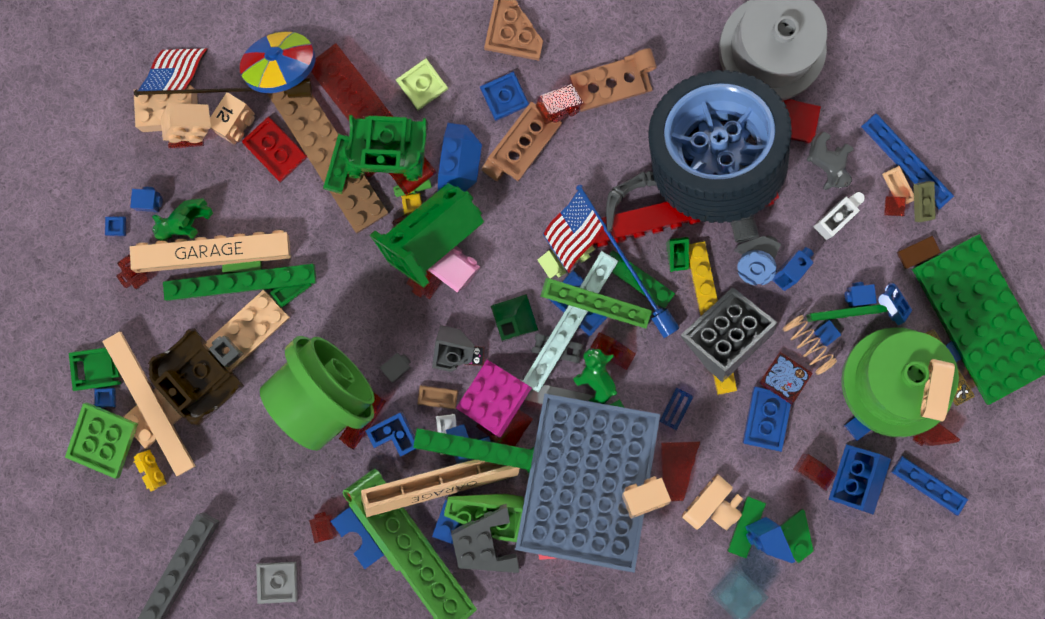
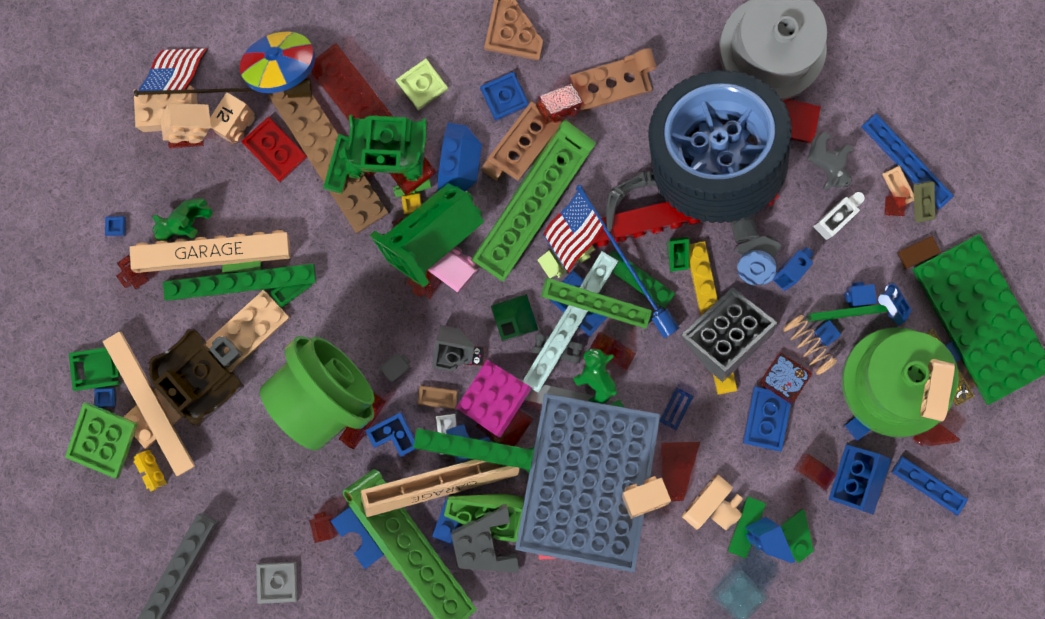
(146, 199): blue brick -> none
(533, 200): none -> bright green hinge

